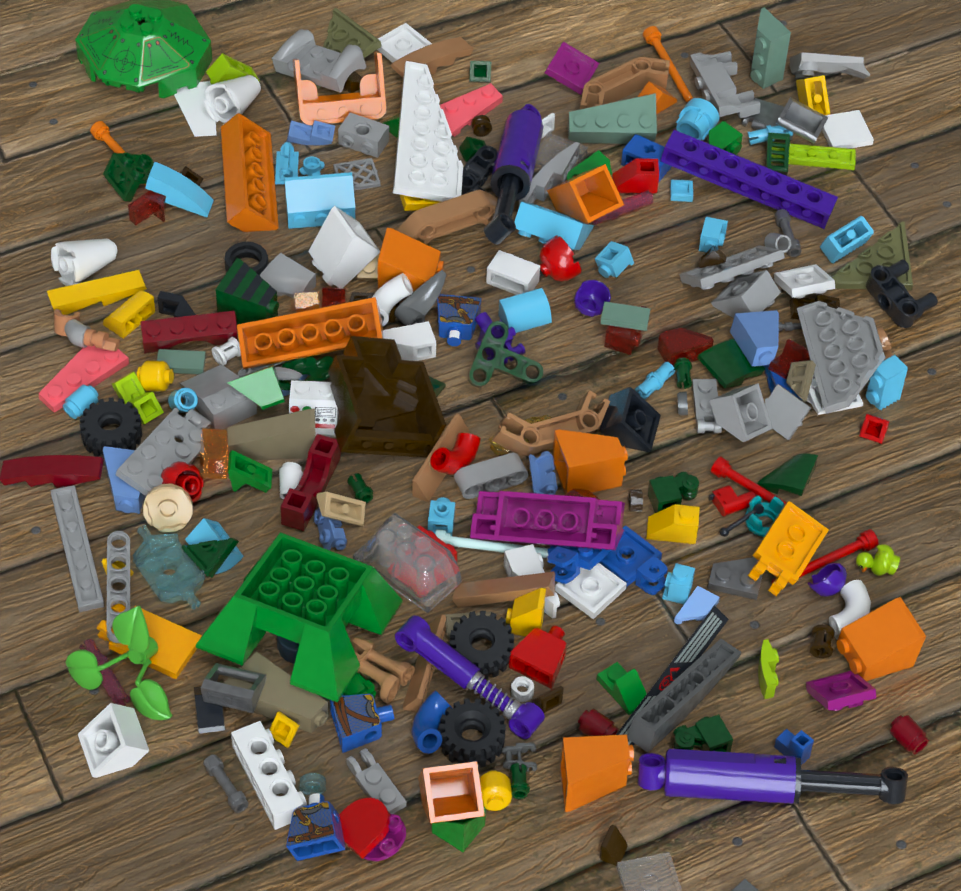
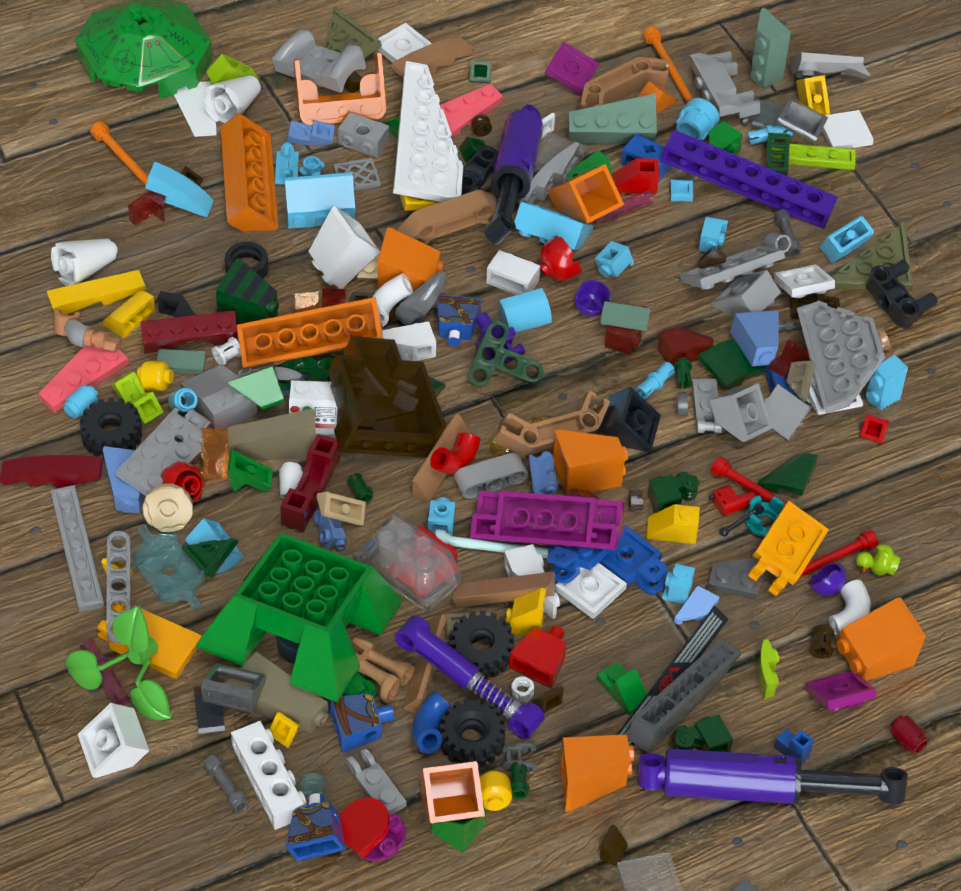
(127, 172): dark green bracket -> none
(288, 276): light grey slope -> none
(596, 724): dark red brick -> none

